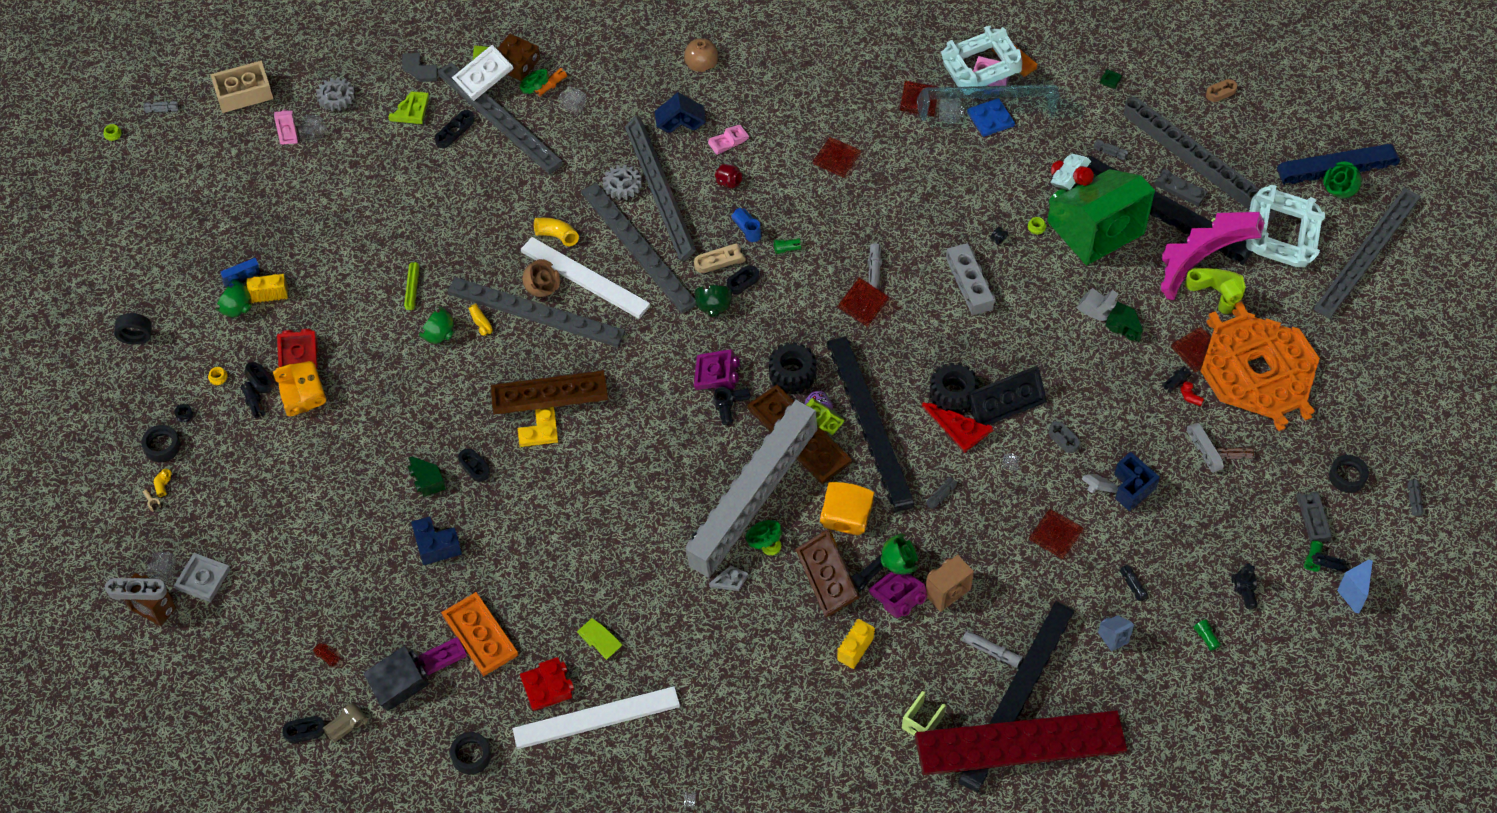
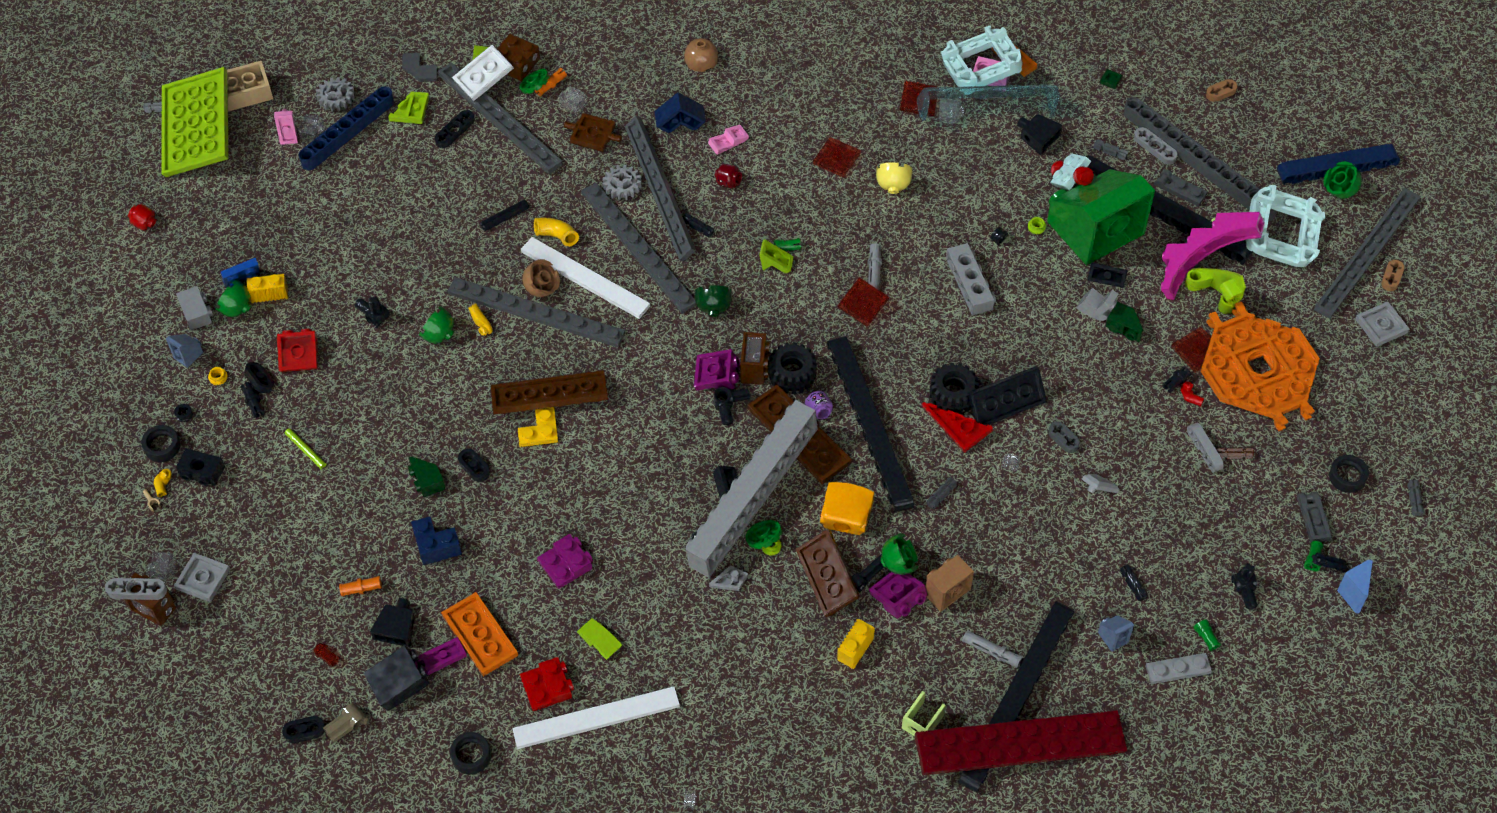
(110, 129): lime plate -> none
(133, 320): black tyre -> none
(142, 217): none -> red head
(184, 348): none -> sand blue slope
(193, 460): none -> black brick
(194, 122): none -> lime plate
(194, 308): none -> light grey brick
(299, 387): light orange piece -> none
(305, 448): none -> lime bar
(346, 128): none -> dark blue beam
(360, 586): none -> orange pin
(374, 311): none -> black axle
(394, 624): none -> black torso
(411, 288): lime axle -> none
(504, 215): none -> black axle
(565, 561): none -> magenta plate
(592, 132): none -> reddish brown plate
(698, 225): none -> black axle
(719, 258): tan plate -> none
(723, 478): none -> black slope
(740, 278): black plate -> none
(747, 224): blue piece -> none
(754, 358): none -> reddish brown piece
(774, 256): none -> lime slope
(826, 418): lime slope -> none
(893, 177): none -> light yellow cylinder
(990, 117): blue plate -> none
(1039, 132): none -> black torso
(1056, 533): clear red plate -> none
(1107, 275): none -> black slope
(1137, 481): dark blue brick -> none
(1153, 139): none -> light grey beam
(1178, 668): none -> light grey plate
(1382, 324): none -> light grey plate
(1395, 276): none -> medium nougat beam

